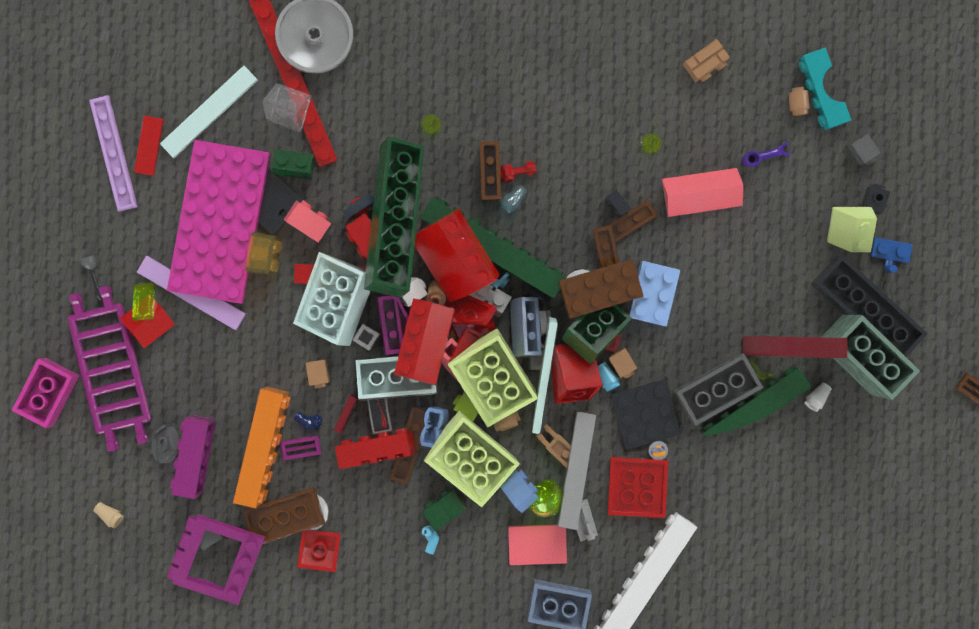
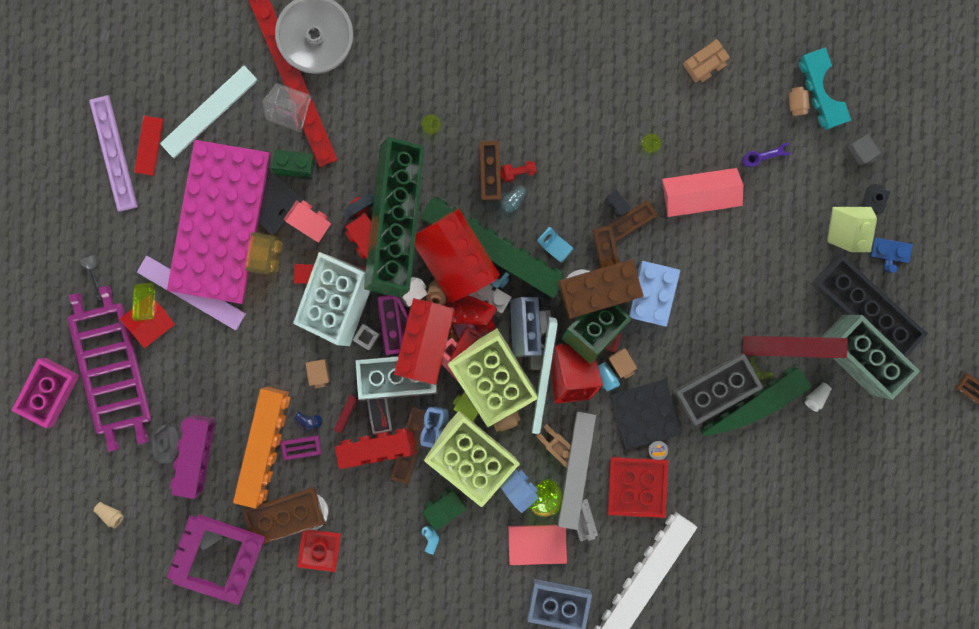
(555, 245): none -> medium azure bracket

